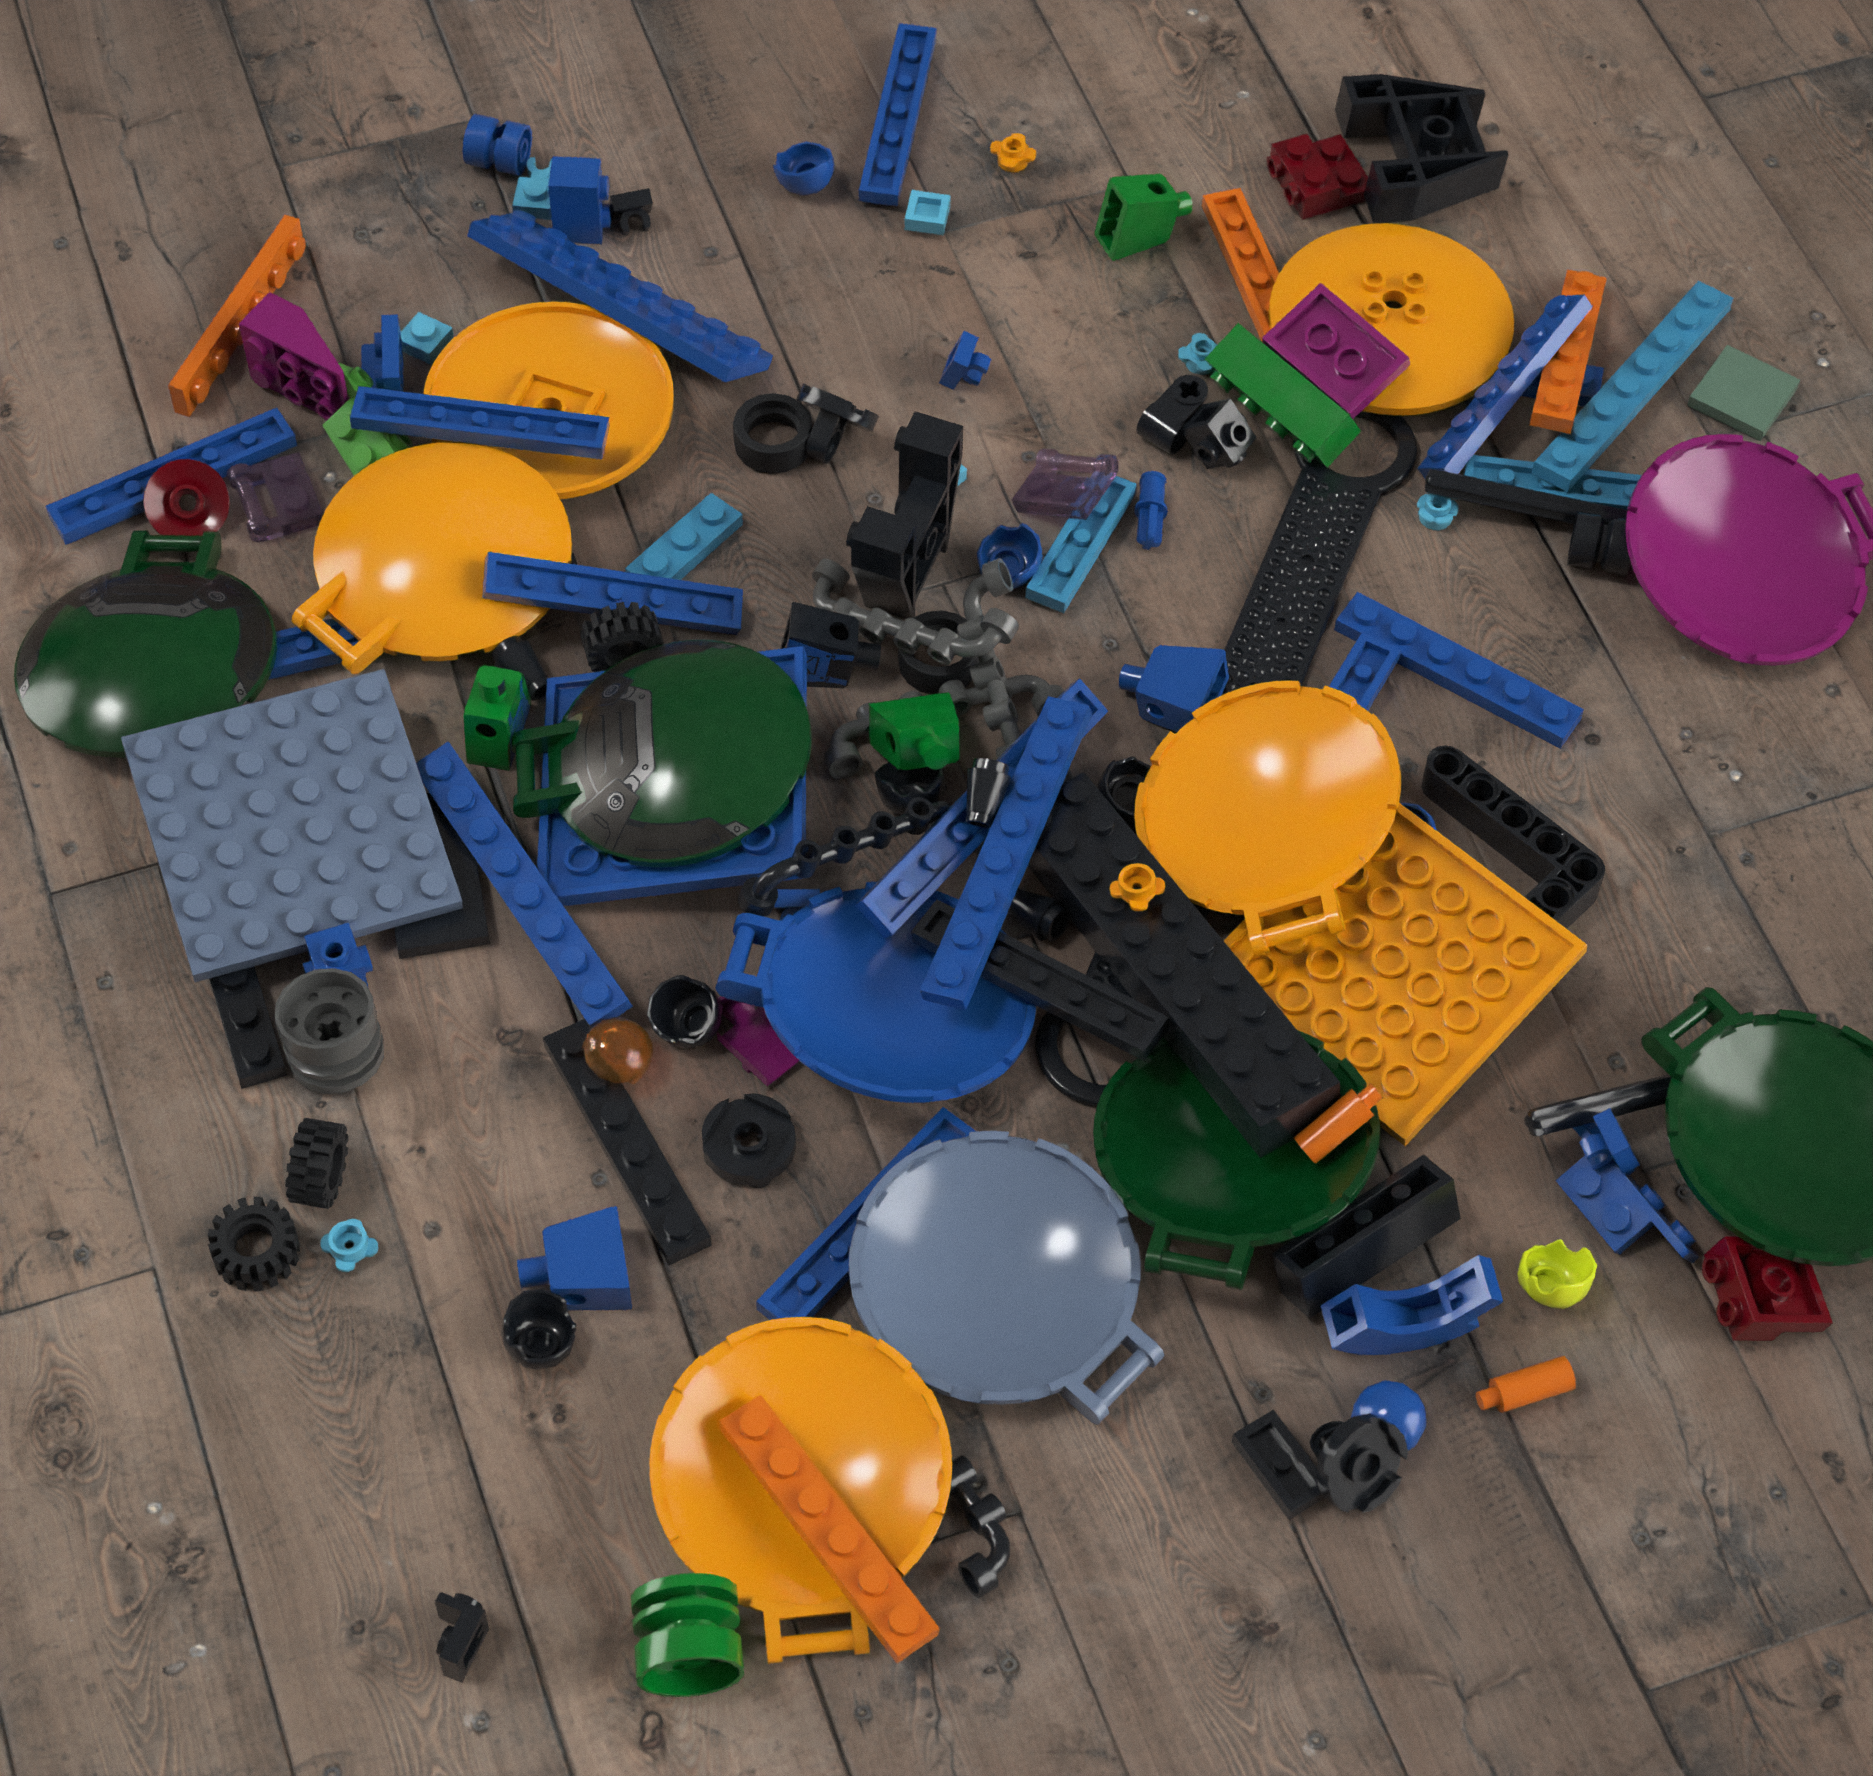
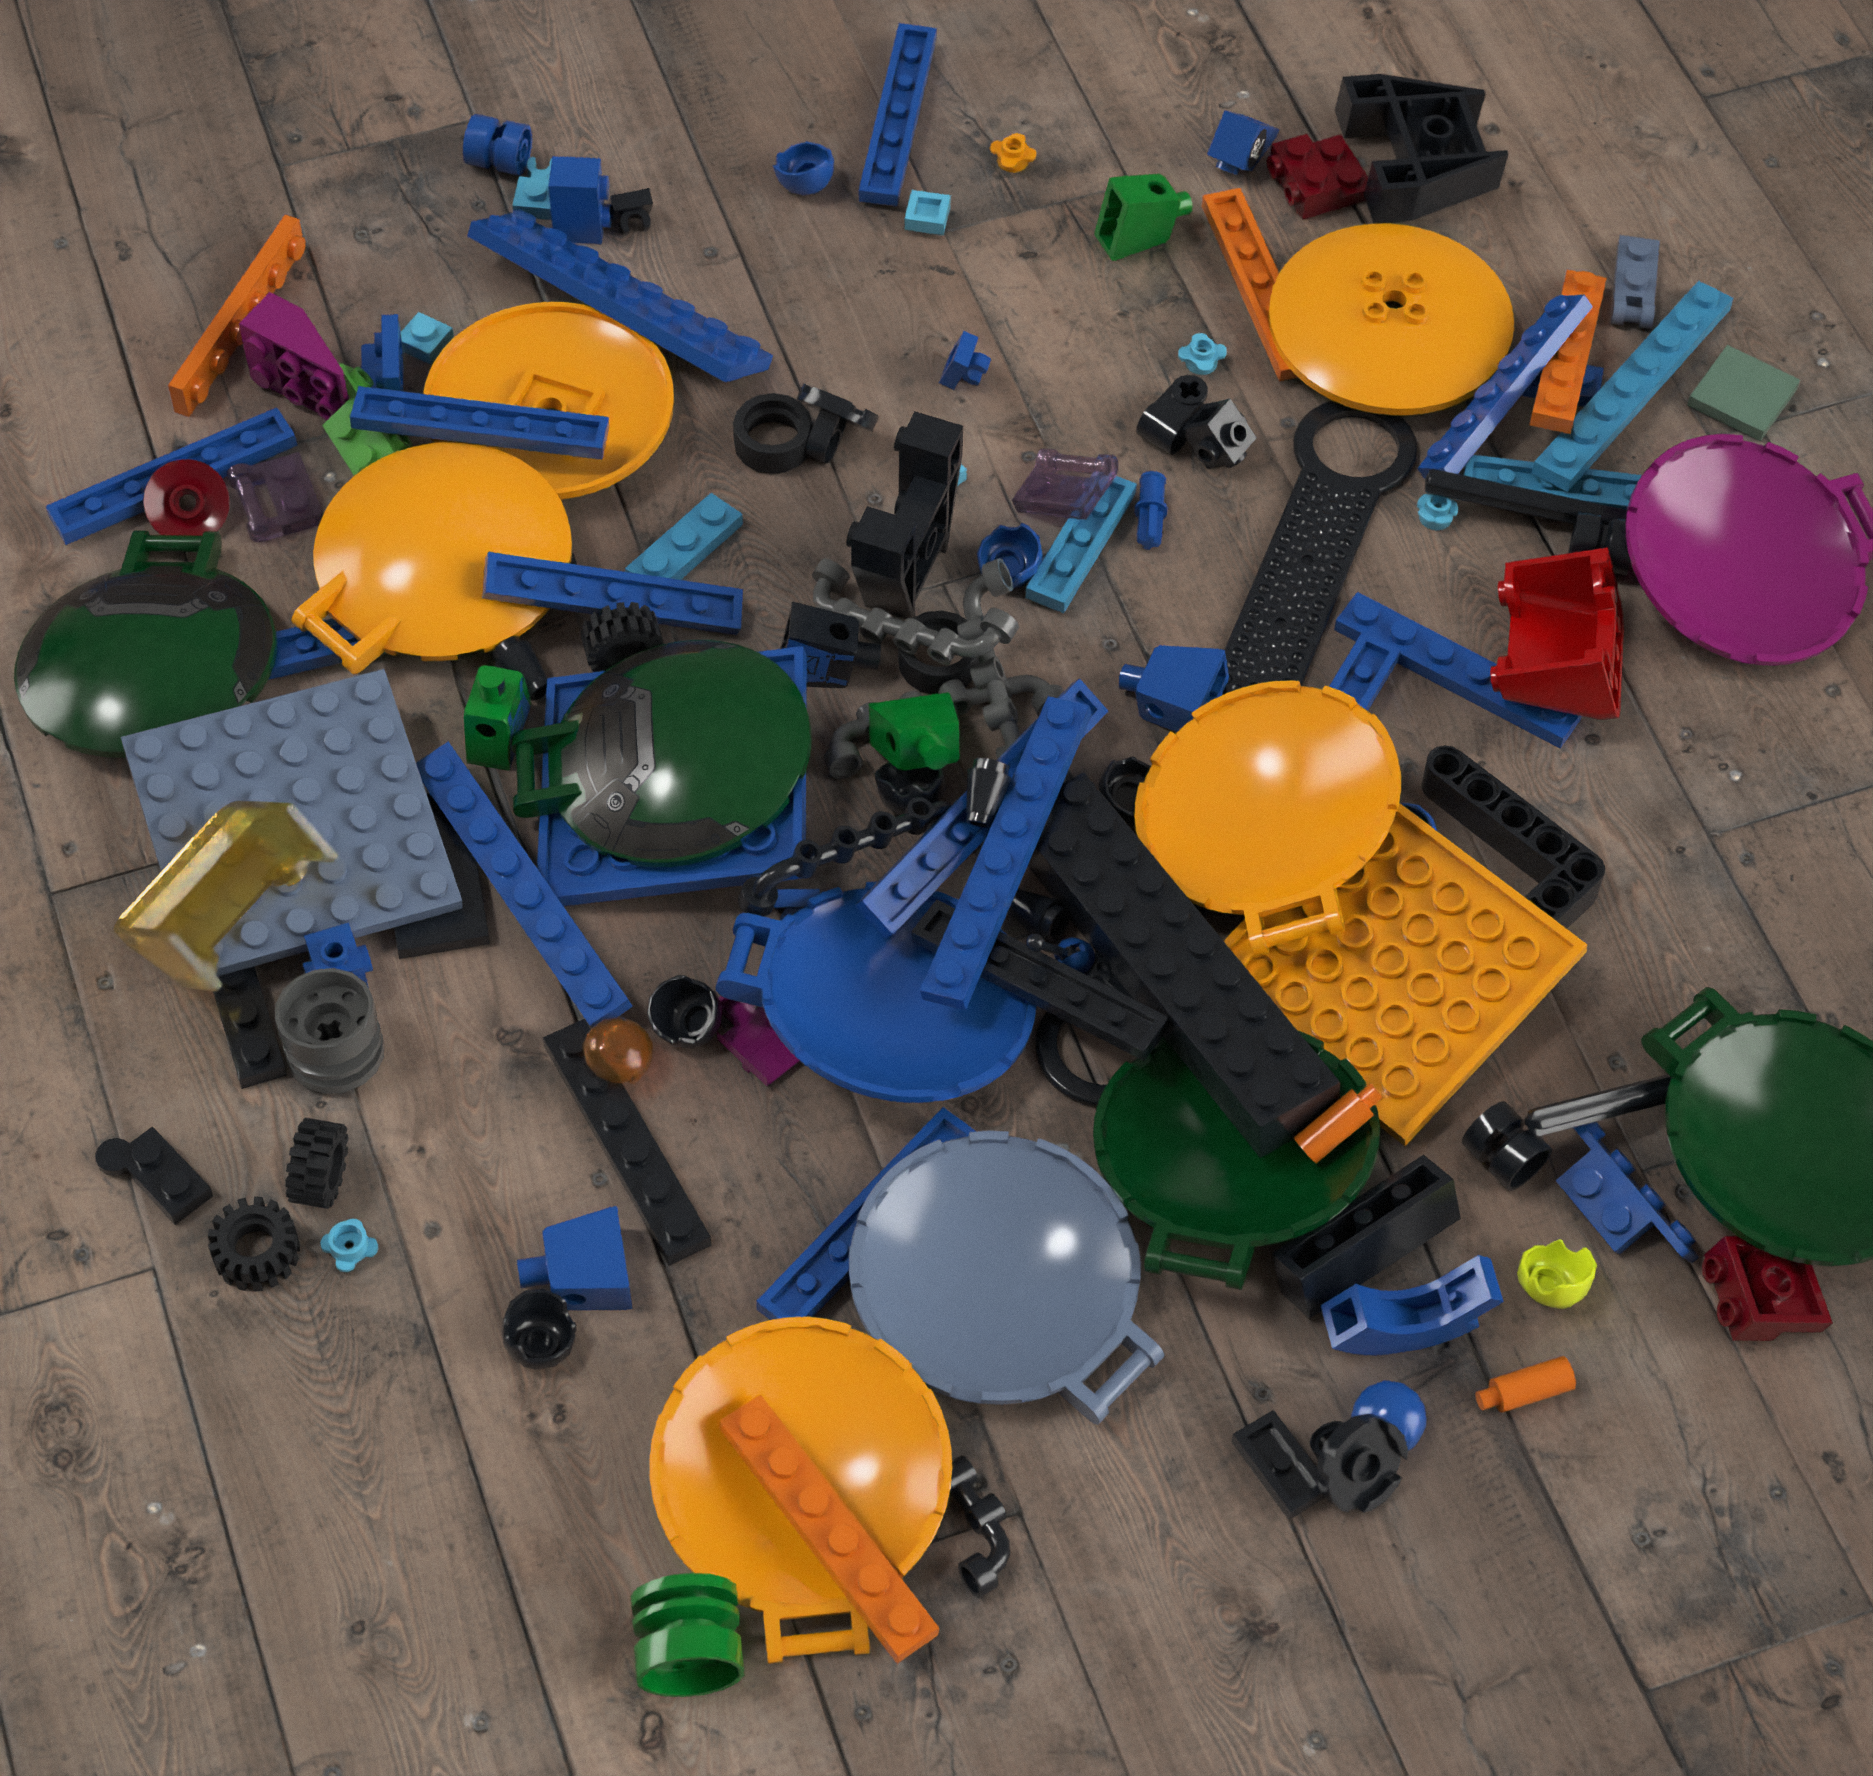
(157, 1171): none -> black hinge
(215, 884): none -> clear yellow windscreen
(462, 1642): black bracket -> none
(753, 1164): black plate -> none
(1065, 951): none -> hinge
(1137, 876): light orange plate -> none
(1240, 142): none -> blue slope
(1282, 395): green brick -> none
(1336, 350): magenta plate -> none
(1500, 1139): none -> black wheel
(1563, 634): none -> red windscreen
(1608, 1144): blue tile -> none
(1635, 281): none -> sand blue plate

